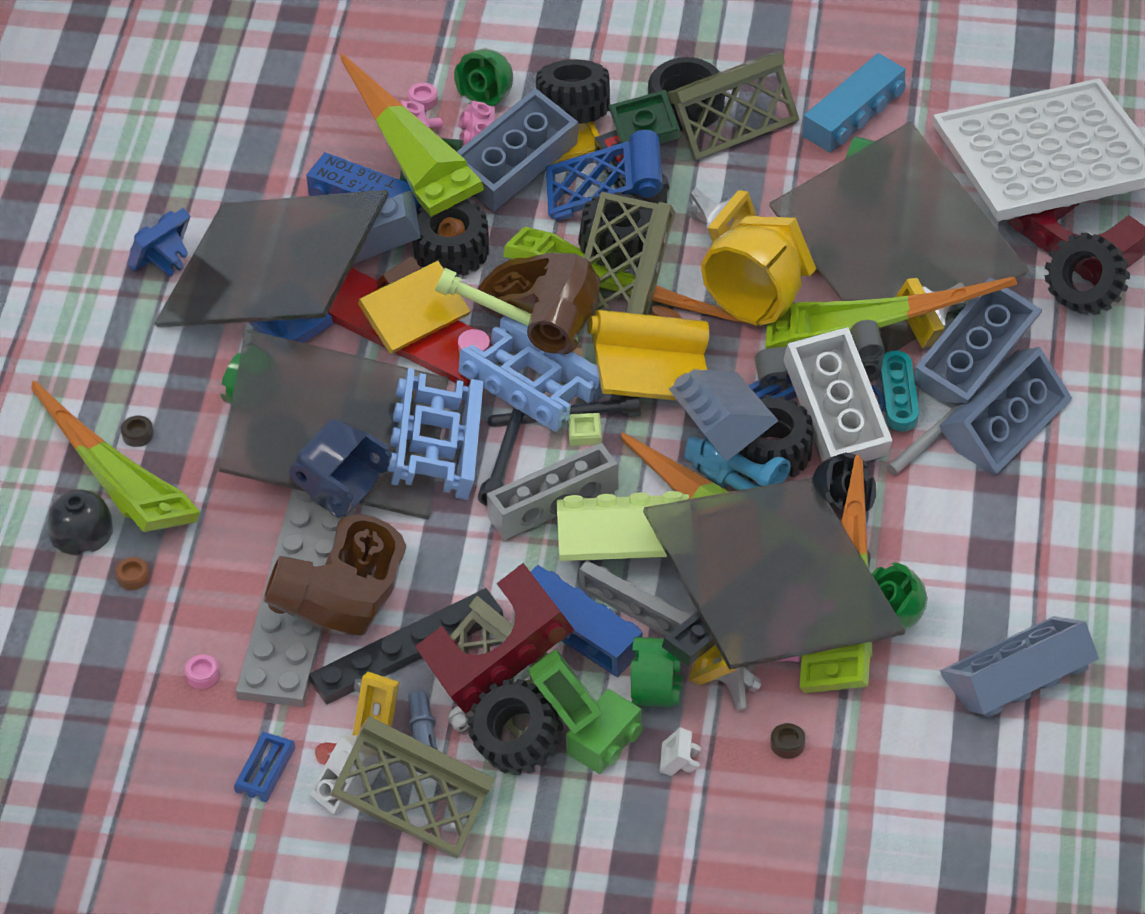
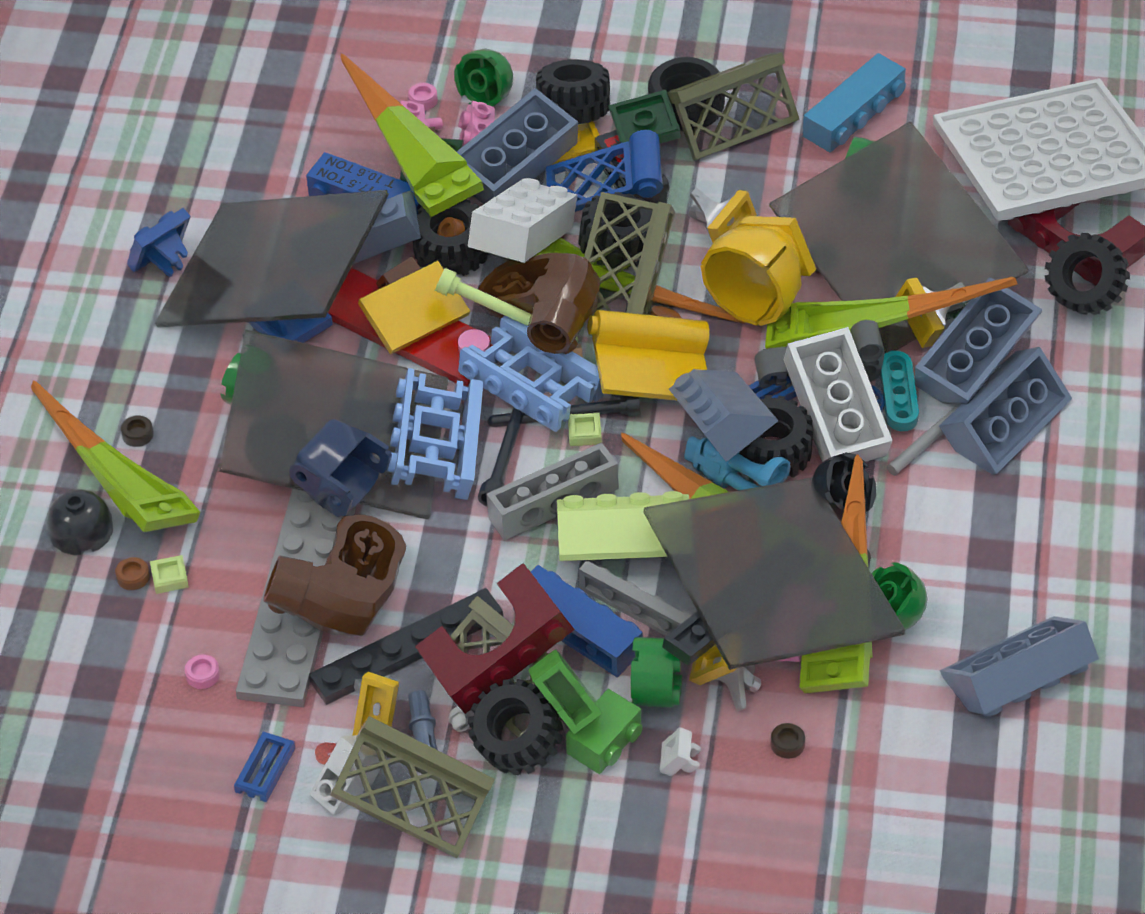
(169, 574): none -> yellowish green tile
(522, 220): none -> white brick

